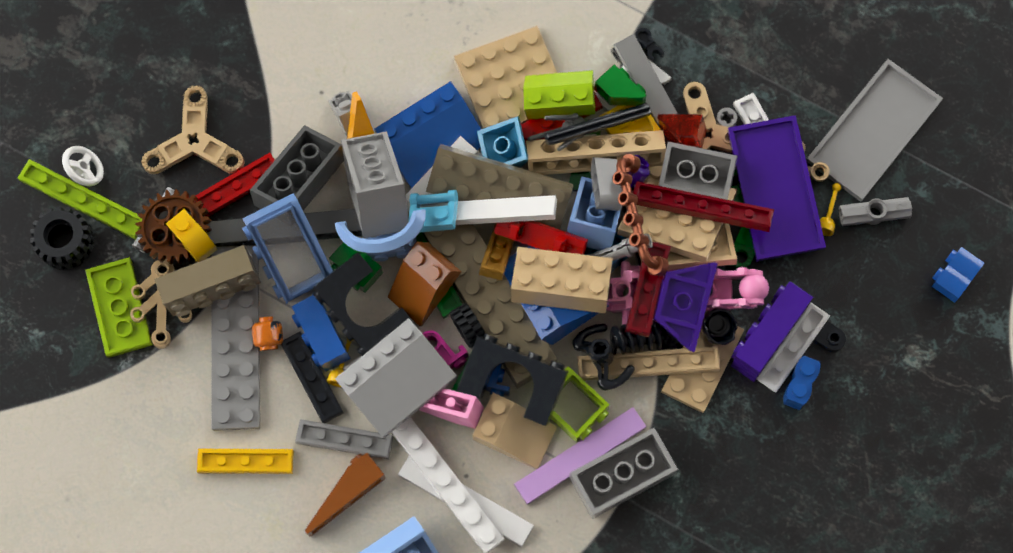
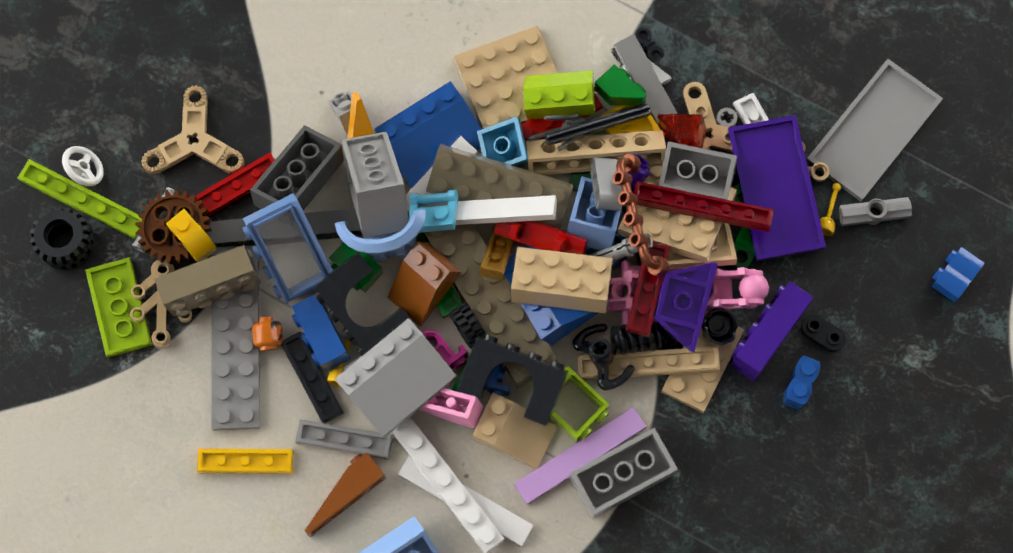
(793, 347): white tile -> none

